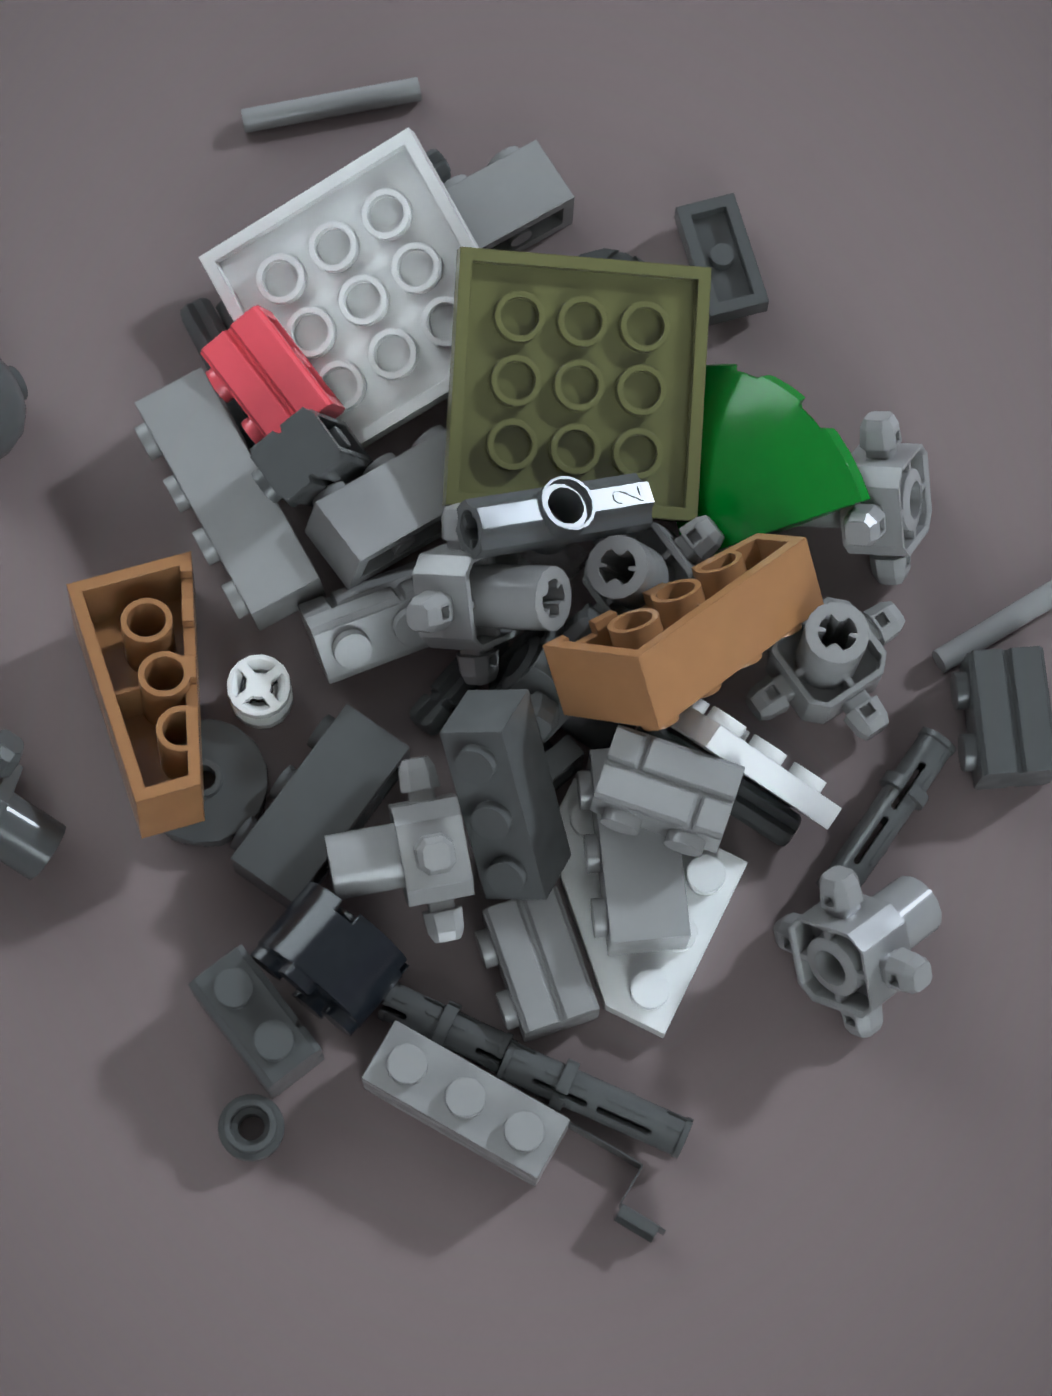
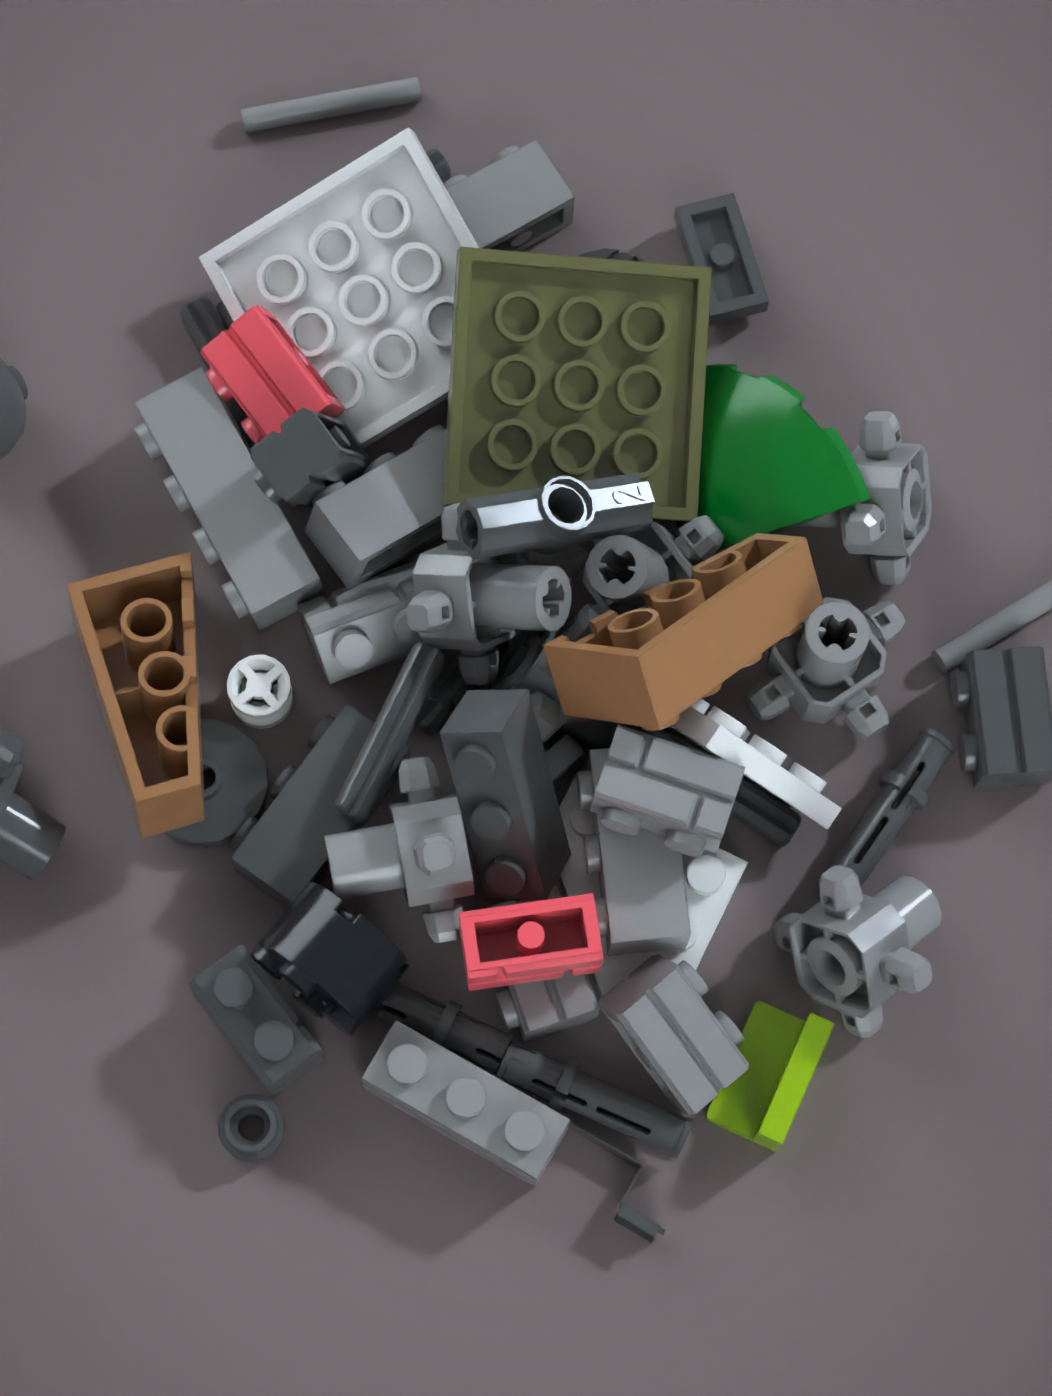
(390, 732): none -> dark grey axle
(530, 942): none -> coral brick
(675, 1032): none -> light grey brick
(781, 1064): none -> lime panel

